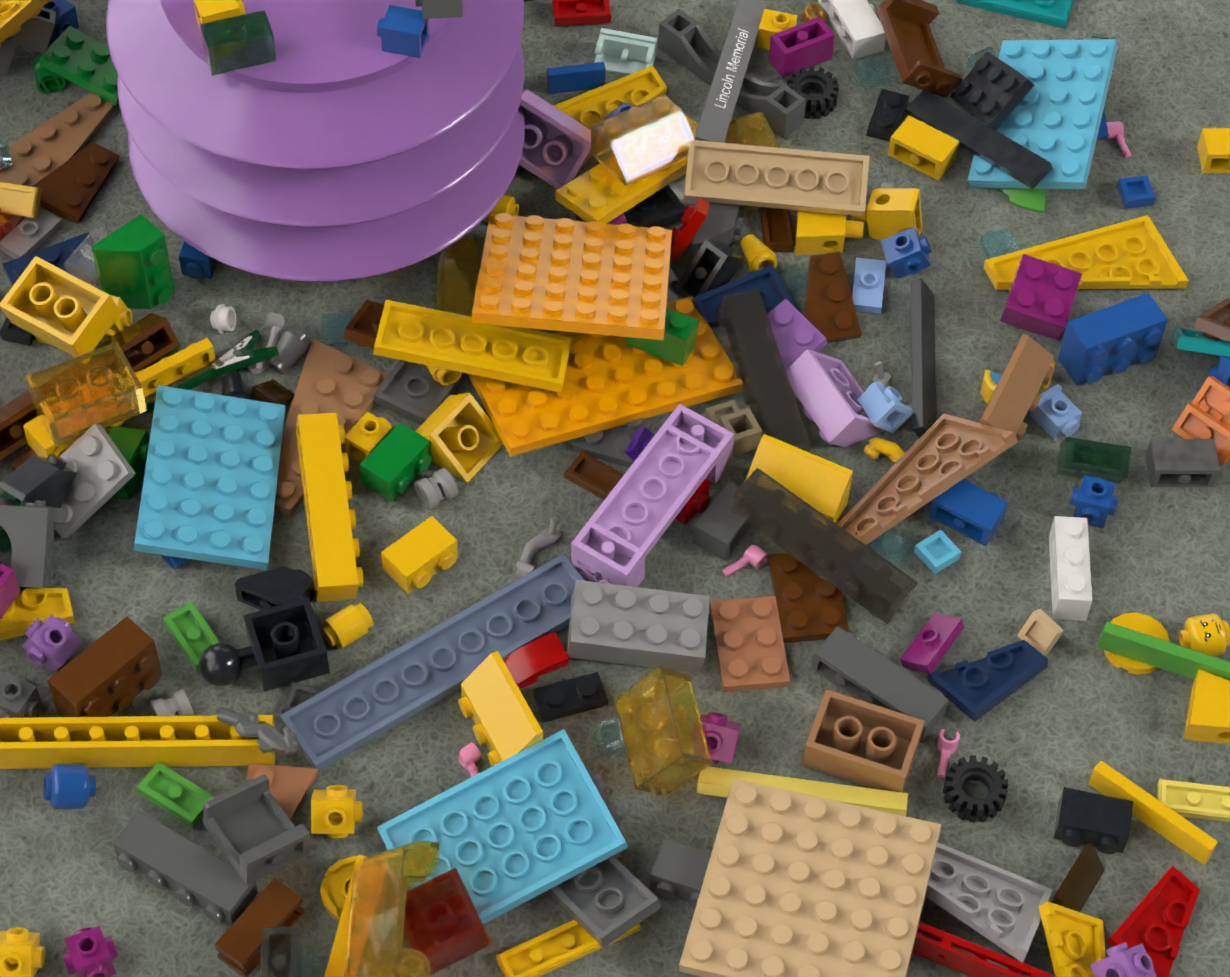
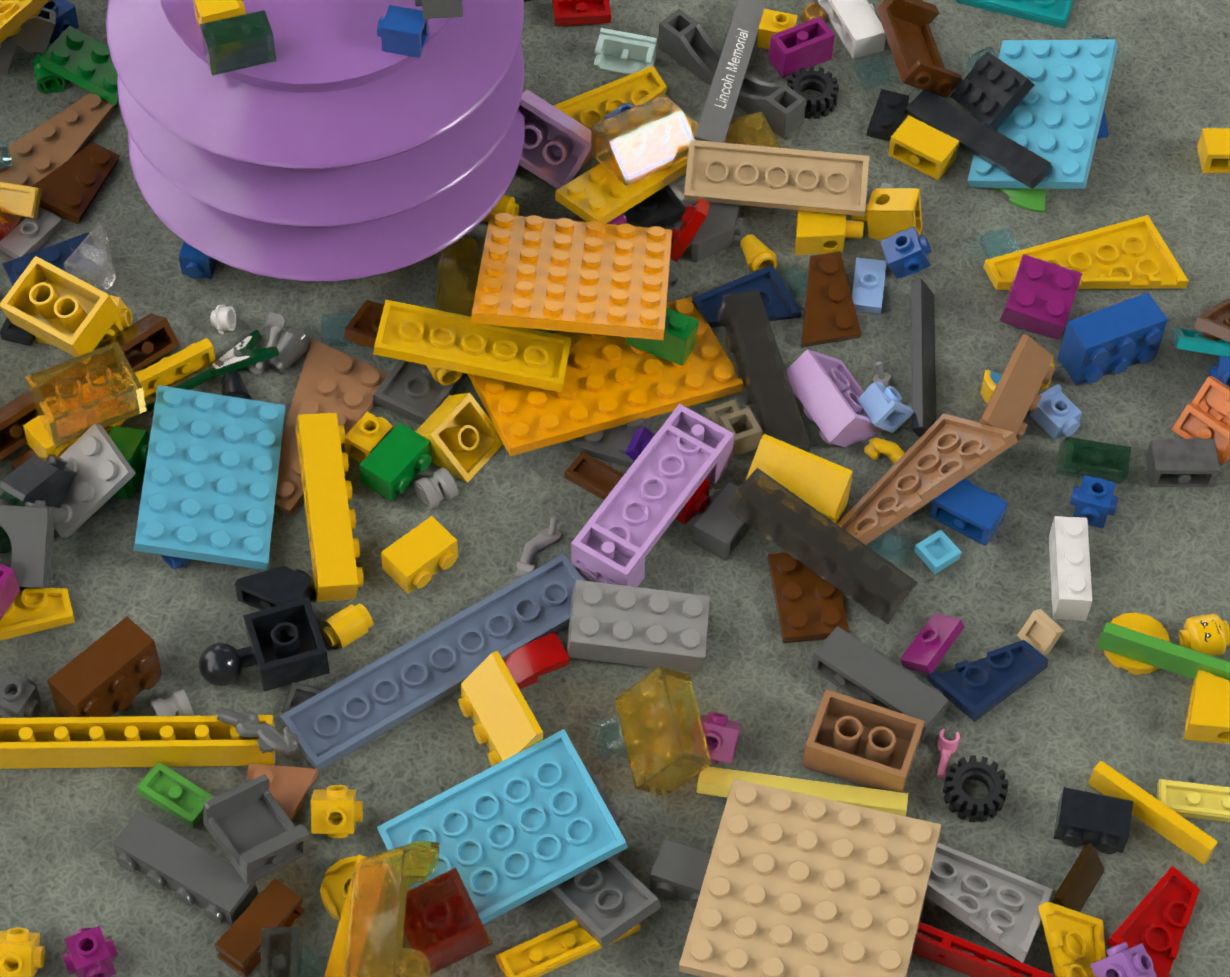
(50, 642): medium lavender brick -> none
(68, 786): blue head -> none
(135, 265): green slope -> none
(190, 632): bright green plate -> none
(272, 392): dark brown slope -> none
(468, 757): bright pink hand -> none
(570, 697): black plate -> none
(575, 77): blue tile -> none
(709, 269): black slope -> none
(749, 644): nougat plate -> none
(753, 555): bright pink hand -> none
(777, 229): reddish brown tile -> none
(793, 333): medium lavender wing -> none
(1116, 131): bright pink hand -> none
(1136, 191): blue plate -> none

